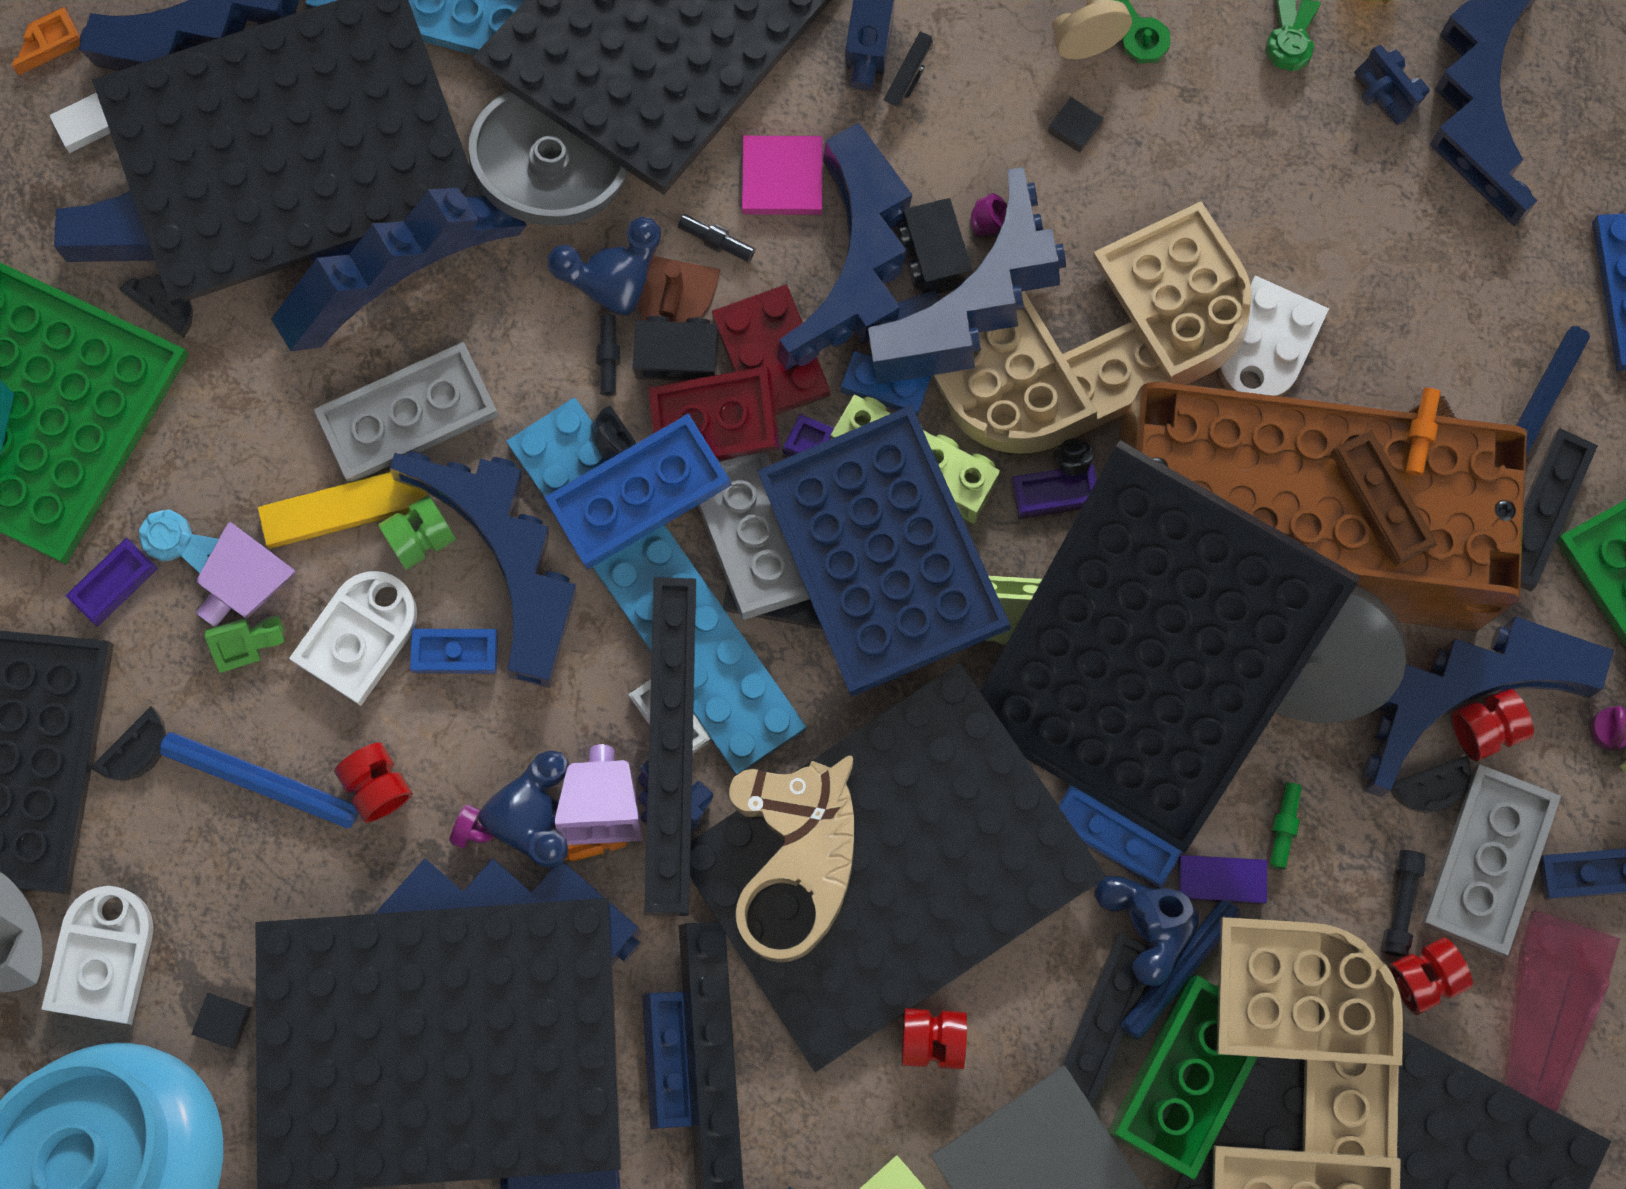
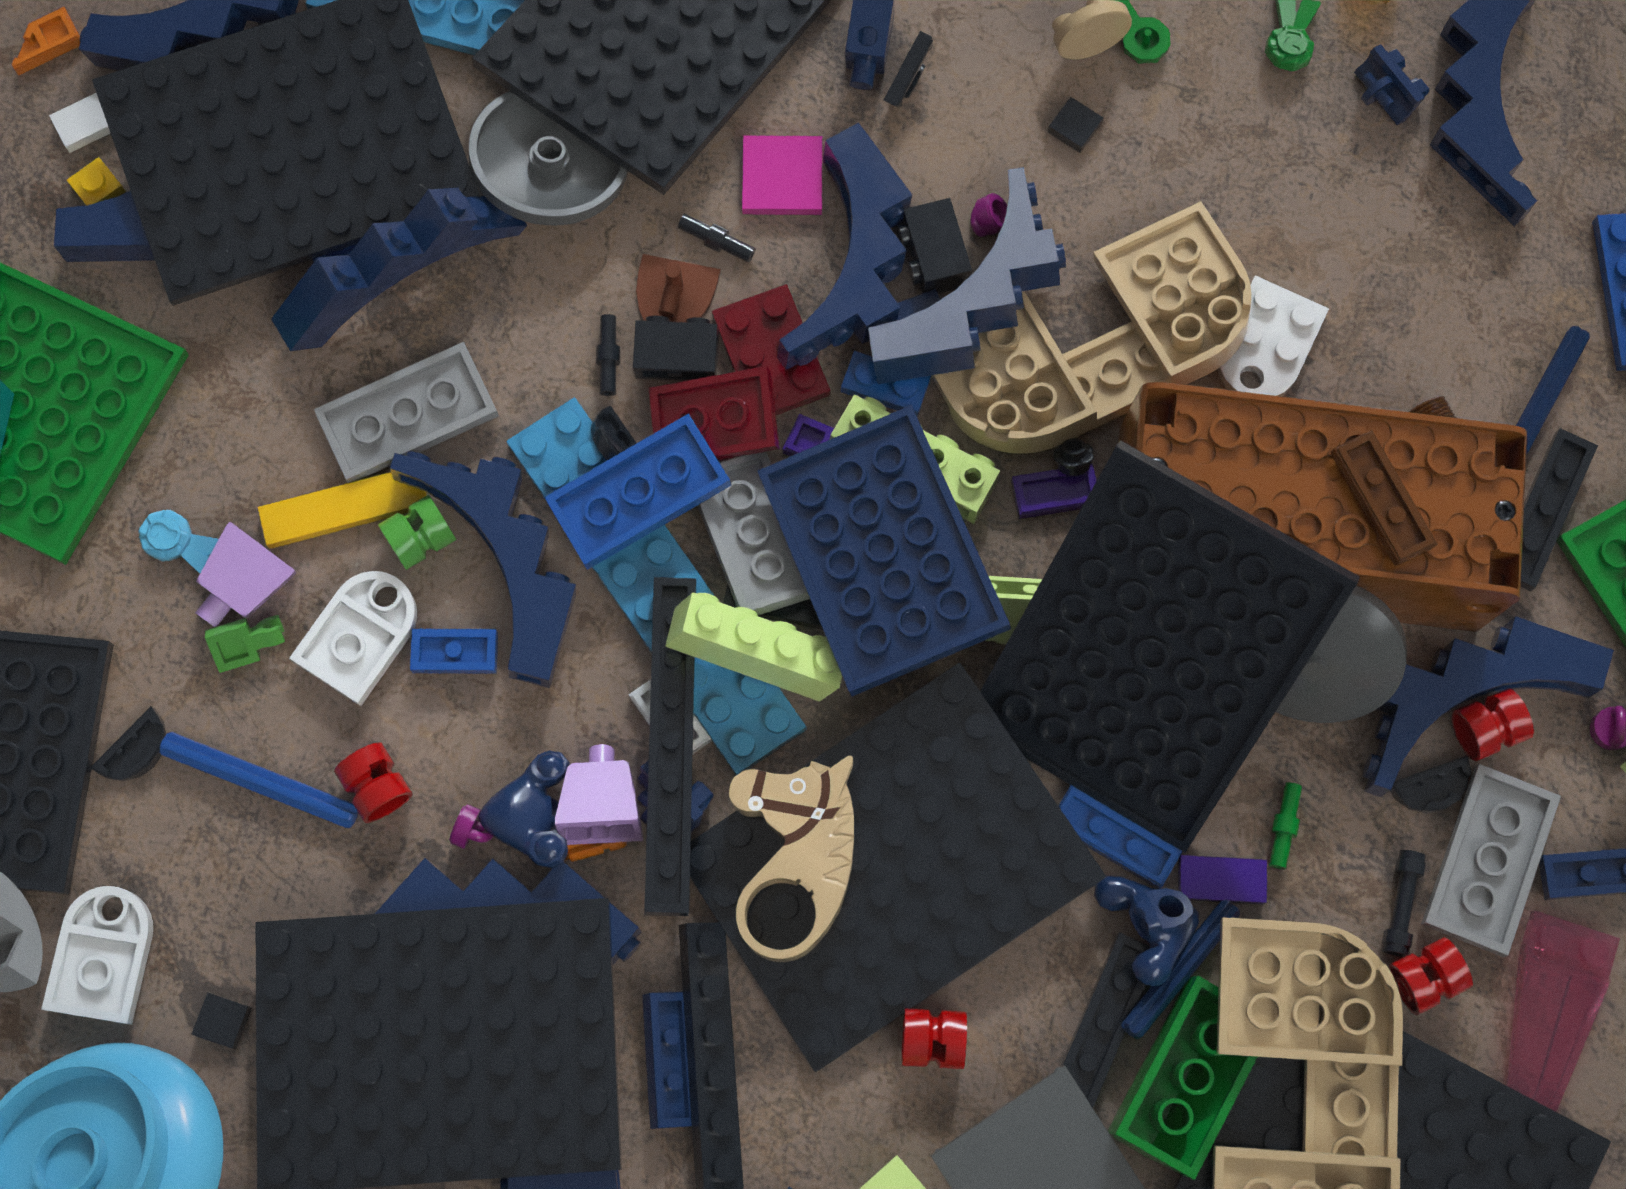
(95, 183): none -> yellow plate
(111, 582): dark purple tile -> none
(152, 297): black tile -> none
(613, 275): dark blue head -> none
(754, 646): none -> yellowish green brick
(1423, 431): orange bar -> none

